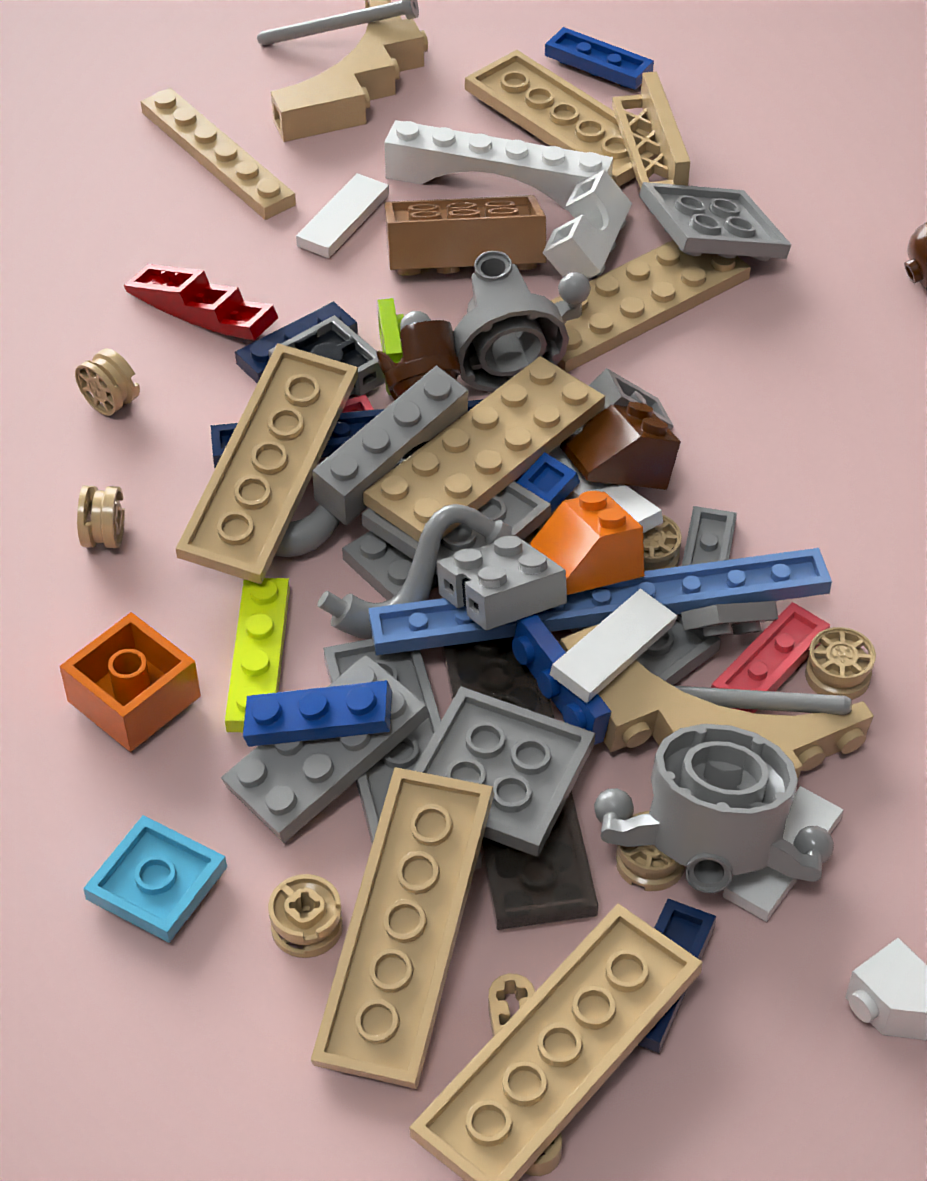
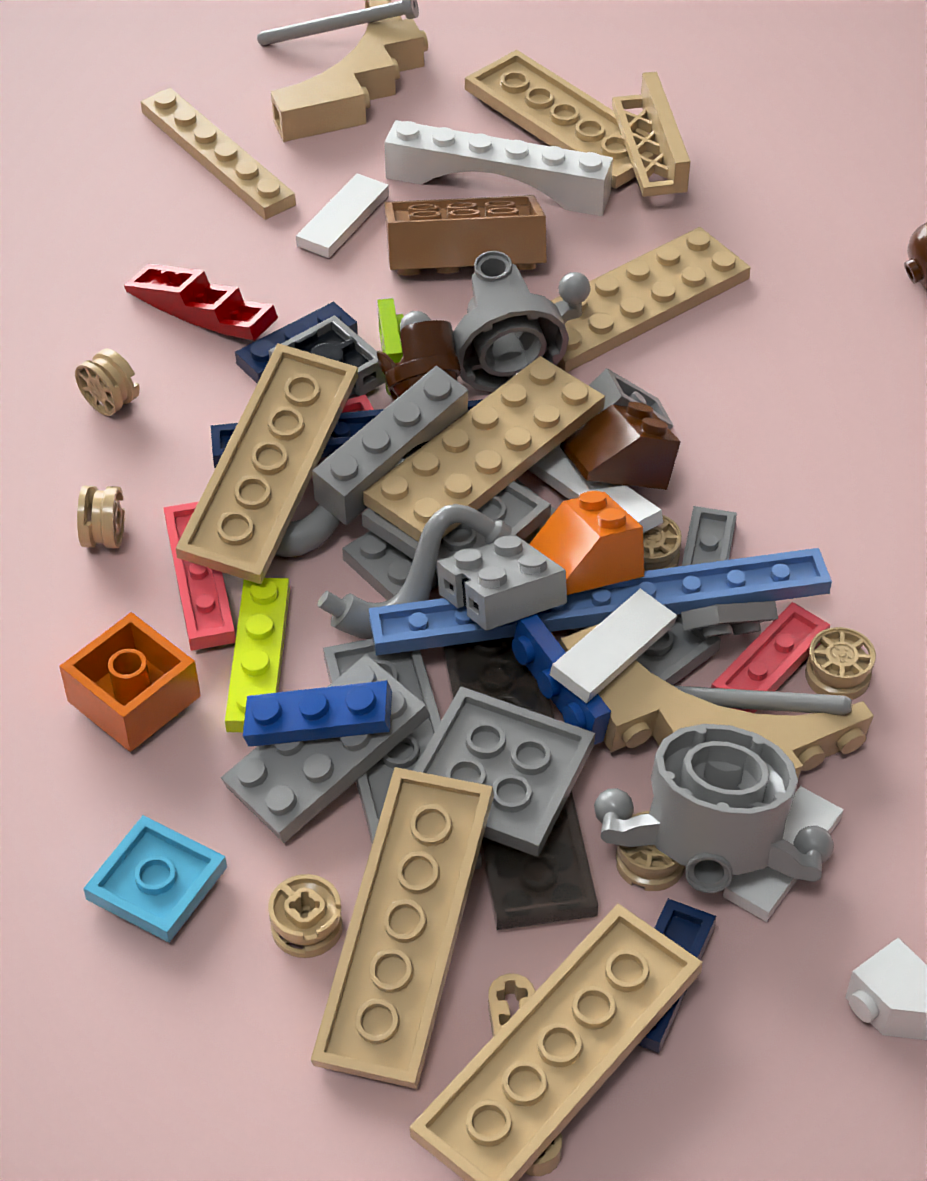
(200, 589): none -> coral plate
(549, 480): blue plate -> none
(588, 239): white arch -> none
(598, 58): blue plate -> none
(714, 221): light grey plate -> none

